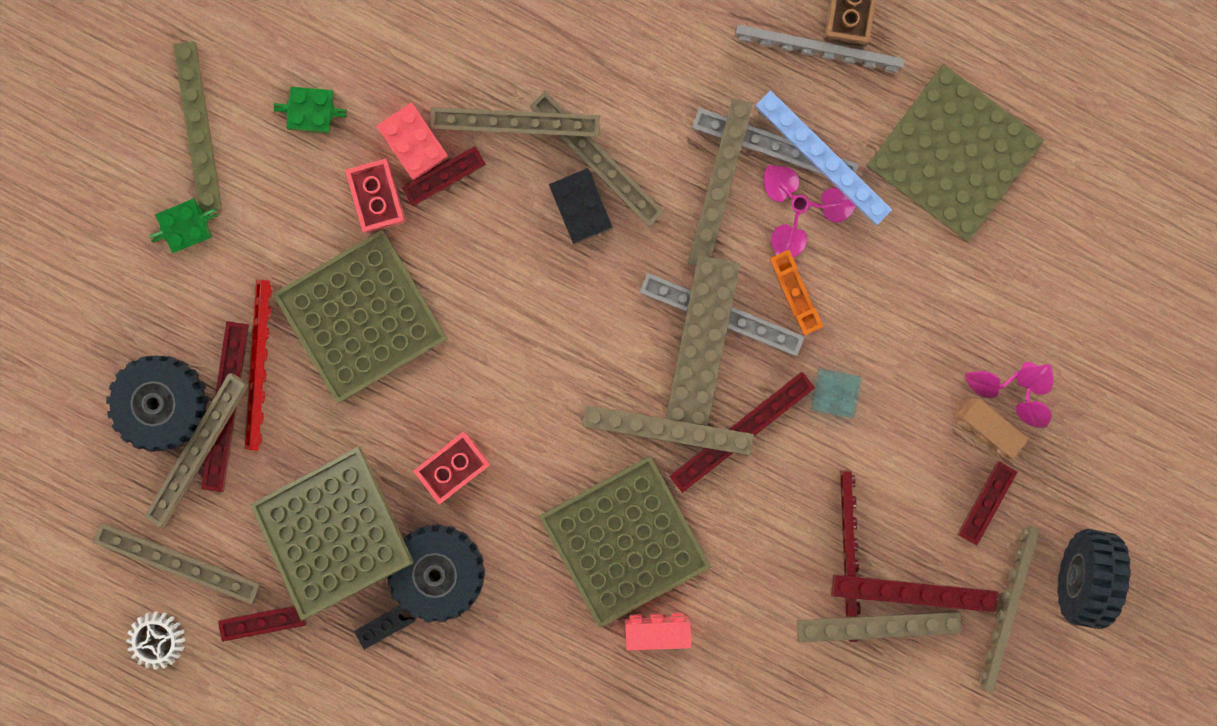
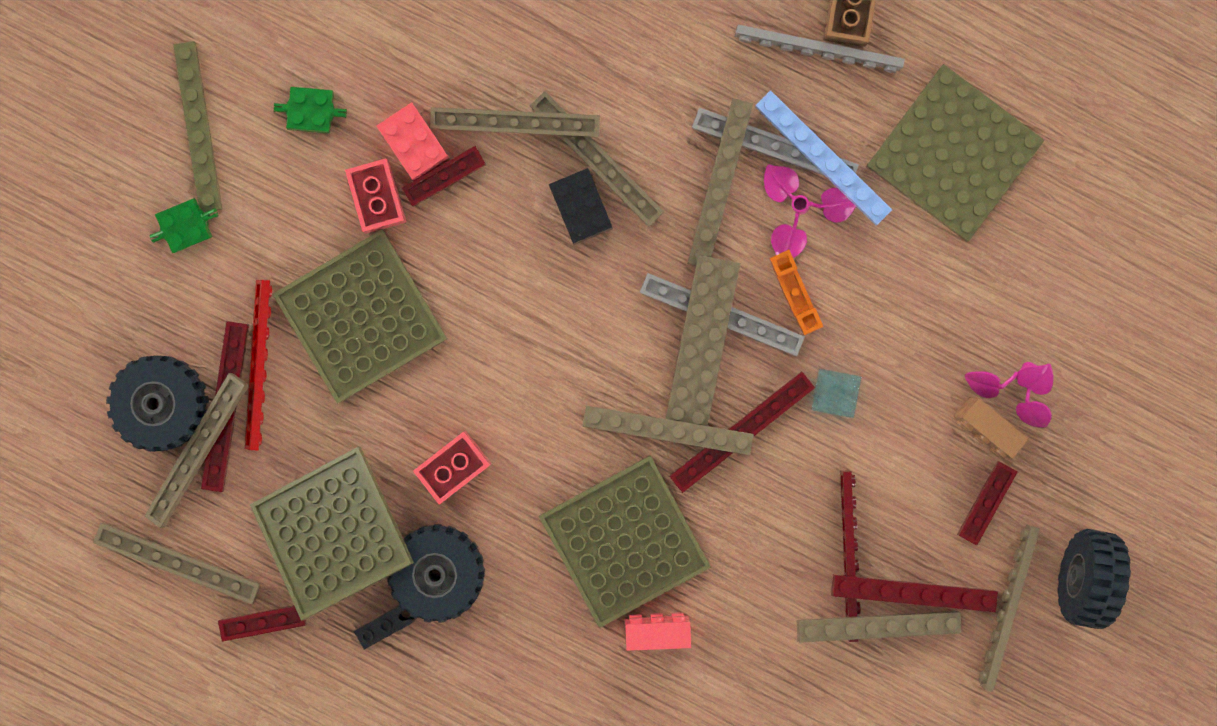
(154, 632): white gear -> none

